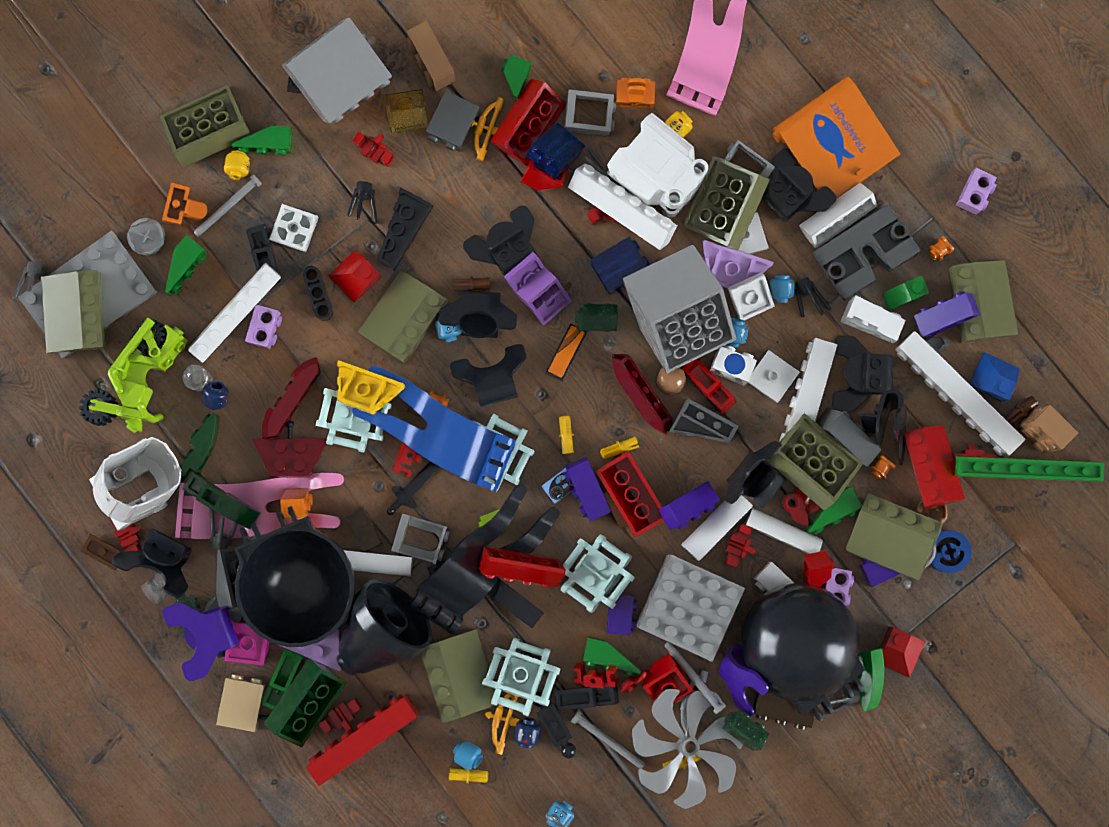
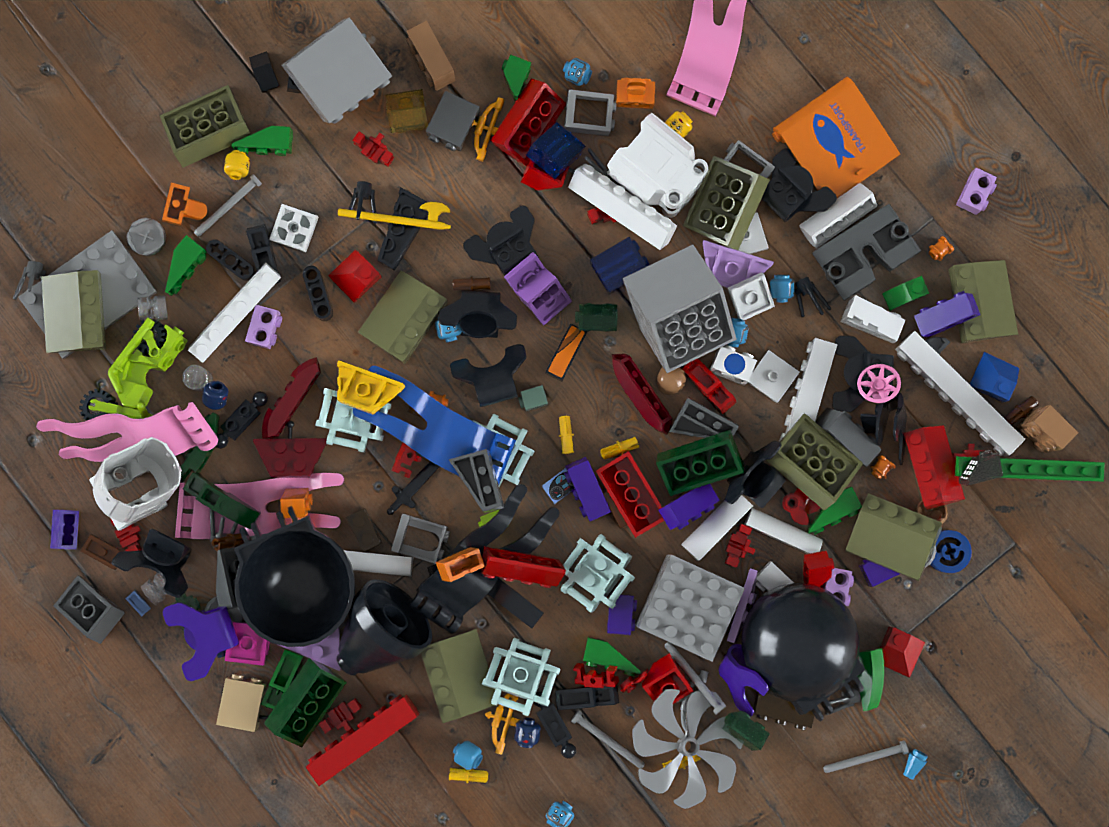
(64, 529): none -> dark purple brick
(89, 609): none -> dark grey slope
(138, 603): none -> medium blue piece
(159, 307): none -> clear wheel
(167, 426): none -> bright pink flag
(216, 256): none -> black beam
(228, 541): none -> reddish brown axle
(241, 419): none -> black plate
(264, 72): none -> black slope
(433, 208): none -> yellow piece
(460, 564): none -> orange brick
(480, 478): none -> dark grey wedge
(533, 398): none -> sand green brick
(577, 71): none -> dark azure head
(700, 463): none -> dark green brick
(748, 598): none -> lavender wing
(867, 757): none -> light grey bar
(879, 385): none -> bright pink wheel
(915, 763): none -> dark azure cone
(982, 468): none -> clear smoke slope

